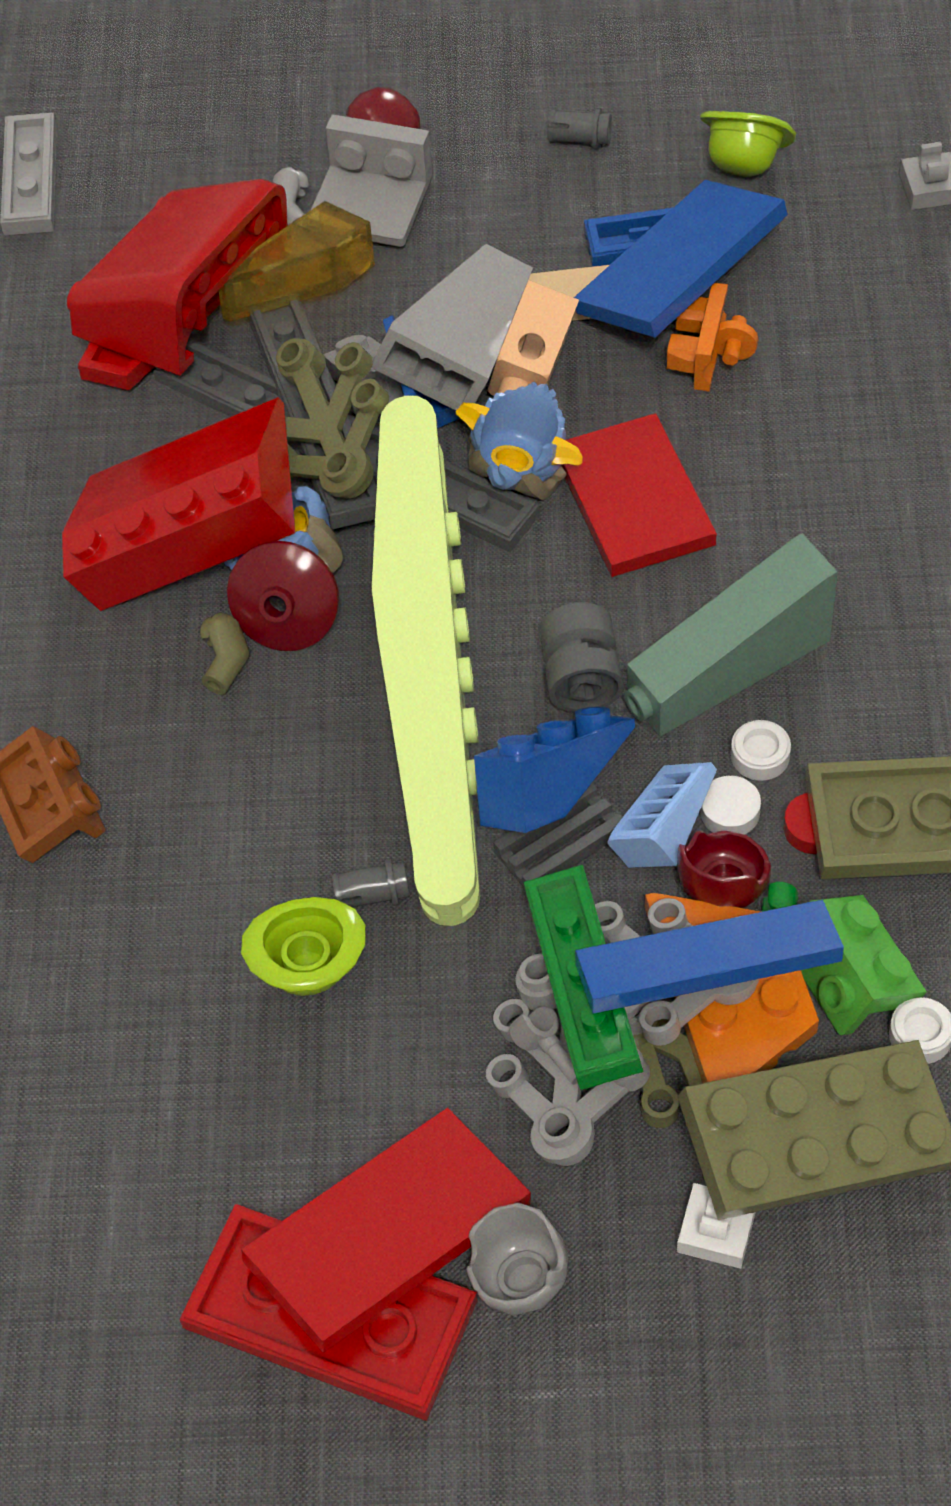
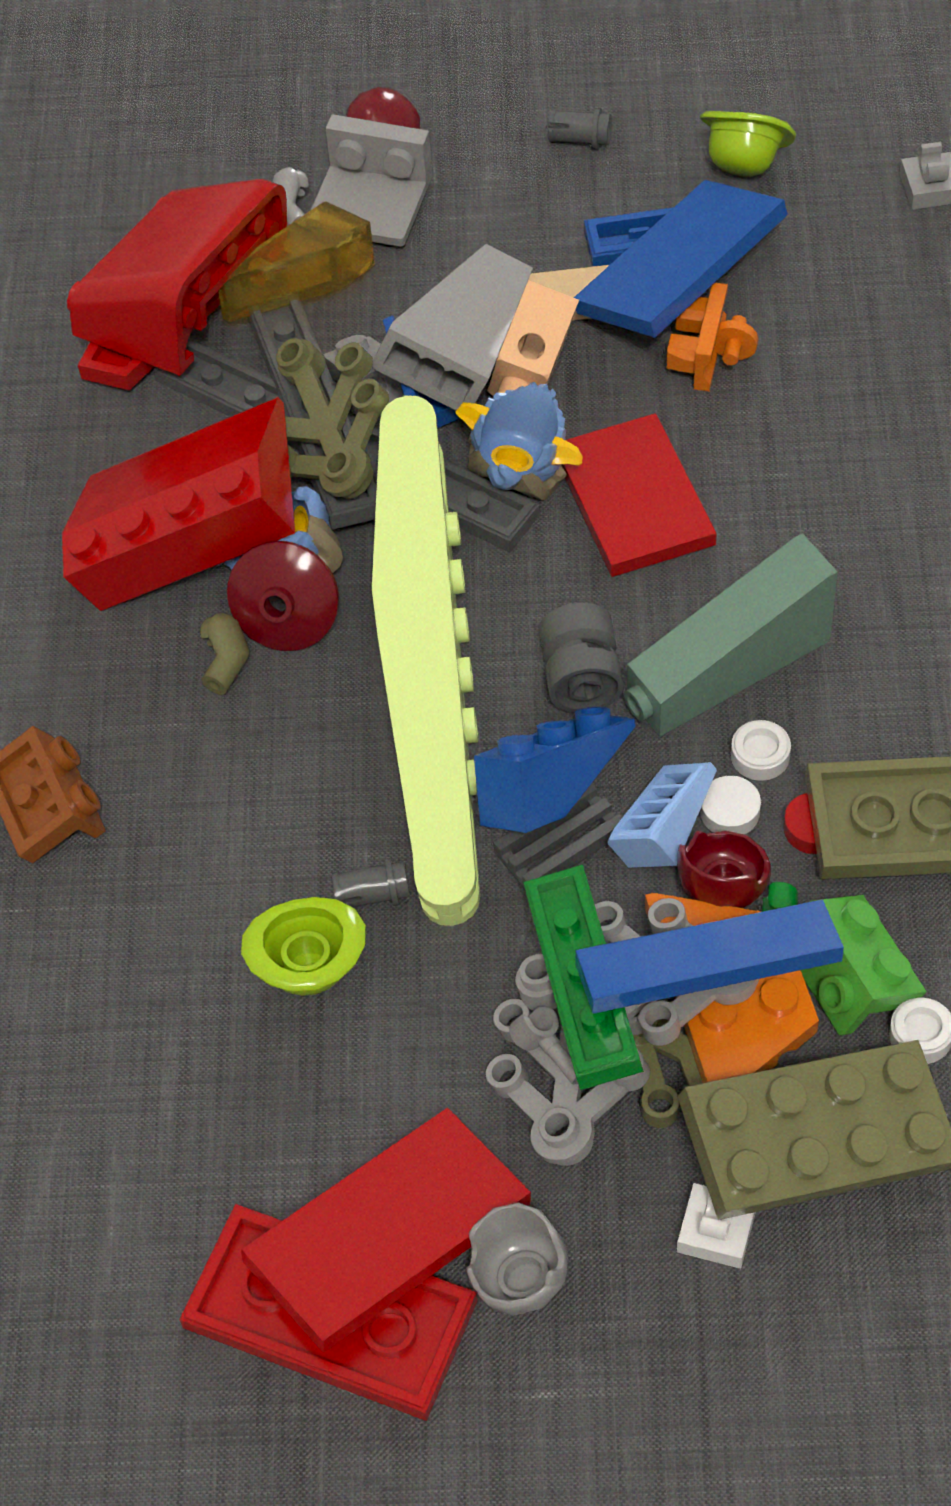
(29, 174): light grey tile -> none

